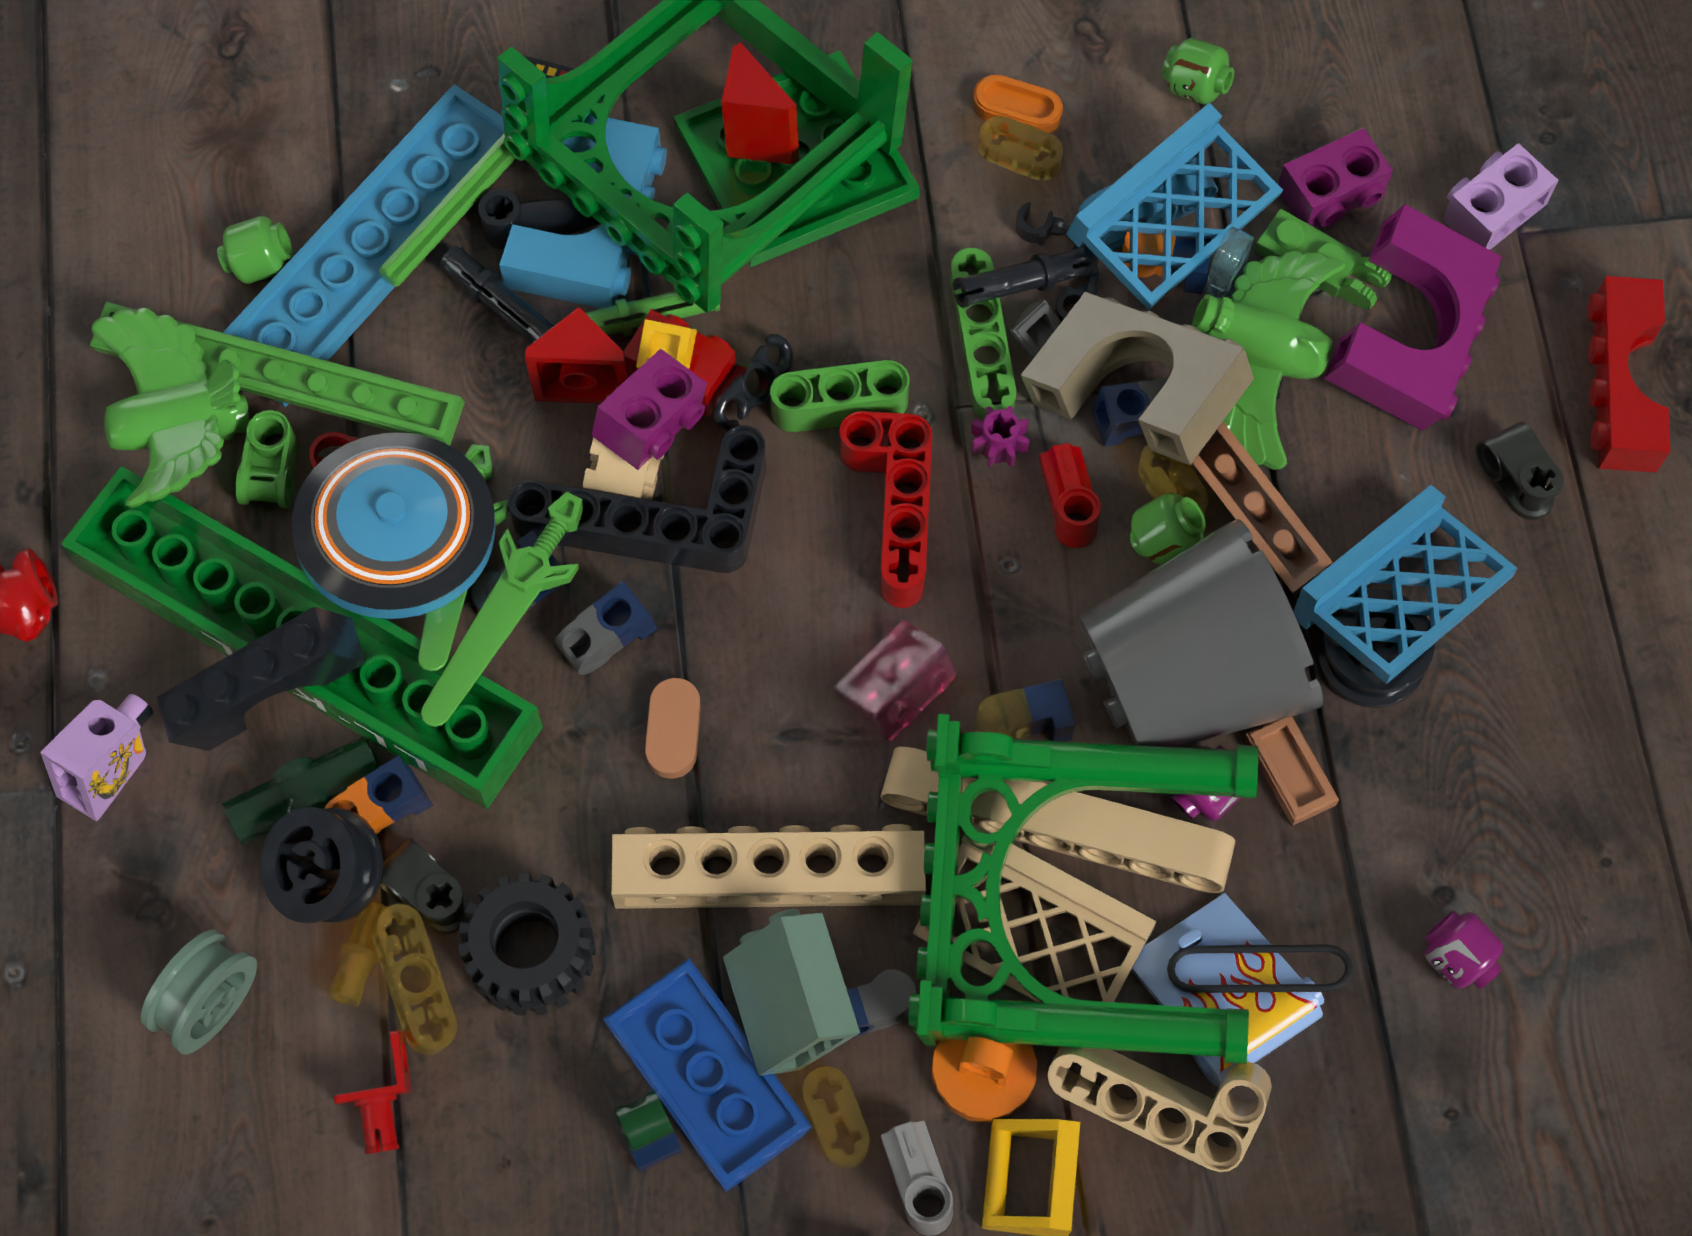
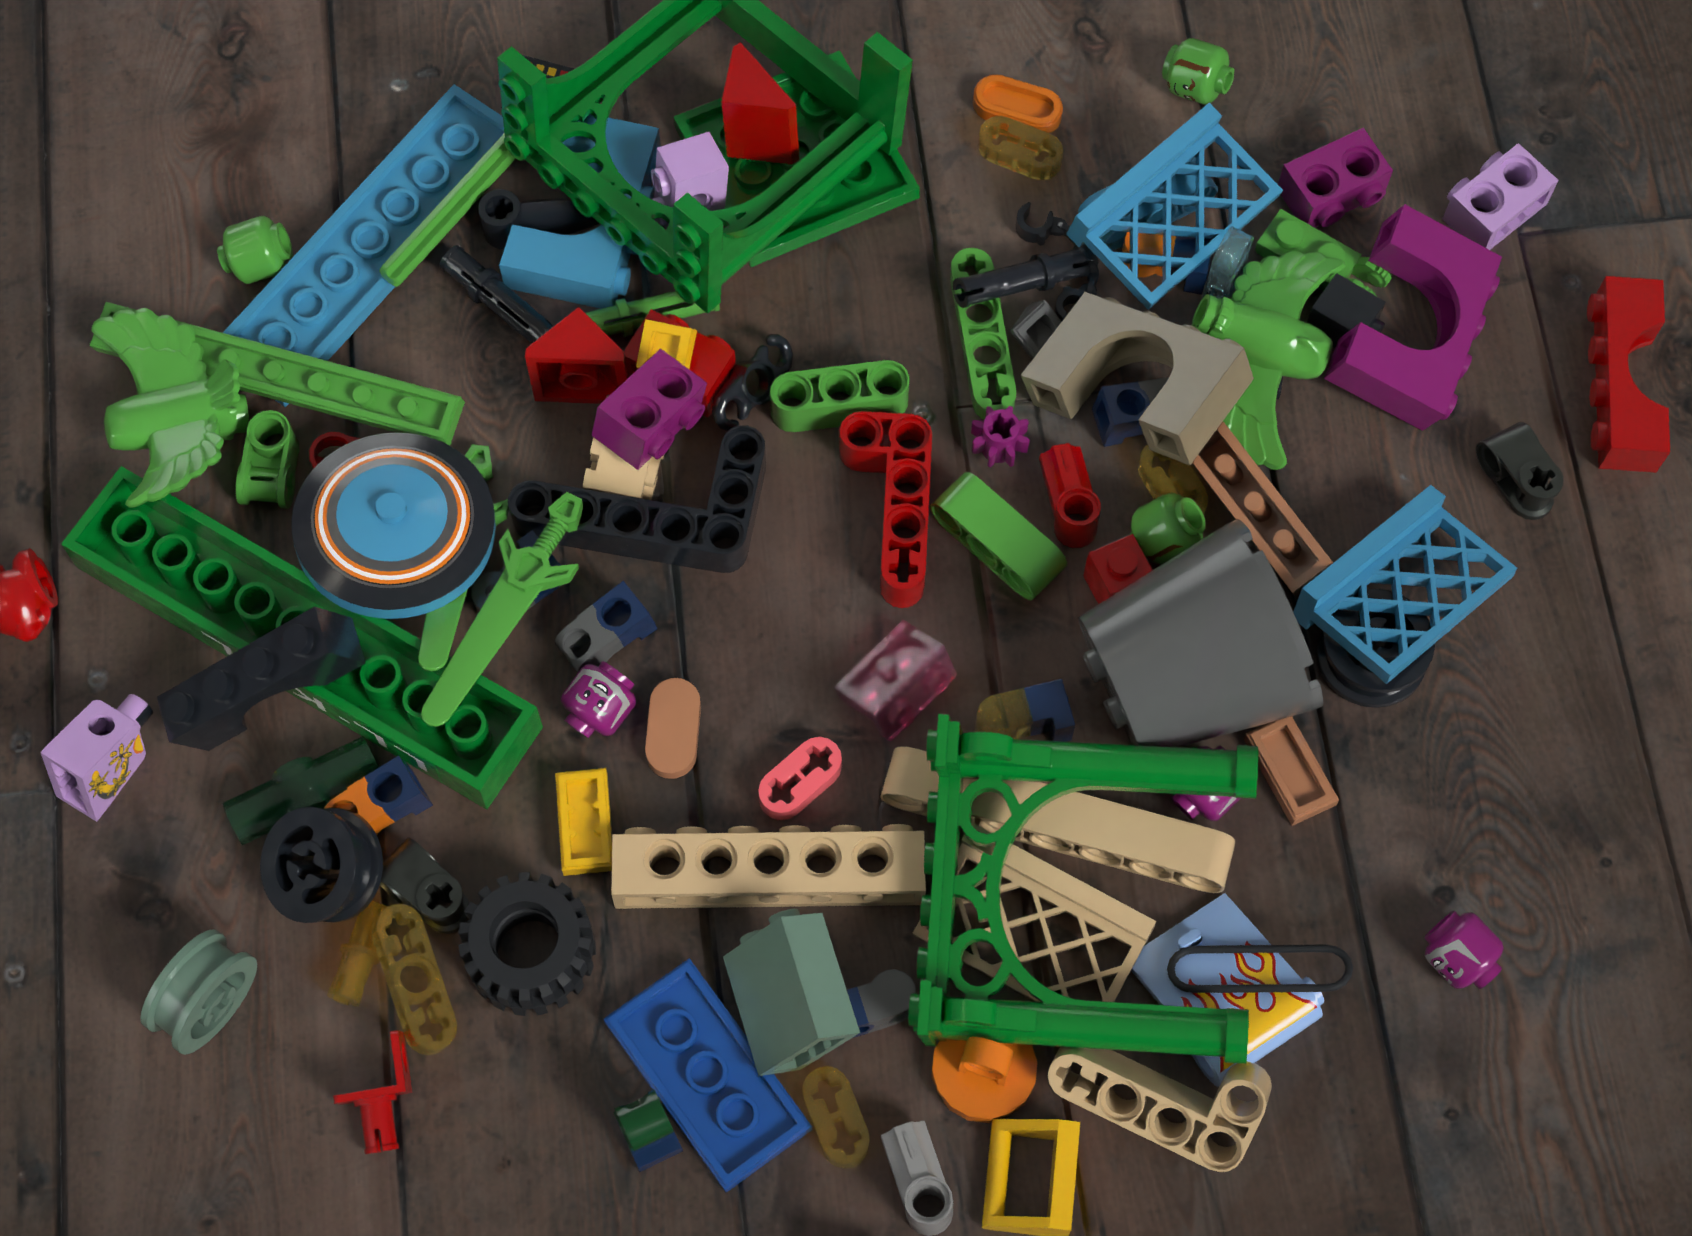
(584, 821): none -> yellow plate
(598, 700): none -> magenta head
(690, 167): none -> lavender brick
(792, 770): none -> coral beam
(998, 535): none -> bright green beam
(1115, 567): none -> red brick
(1345, 306): none -> black brick

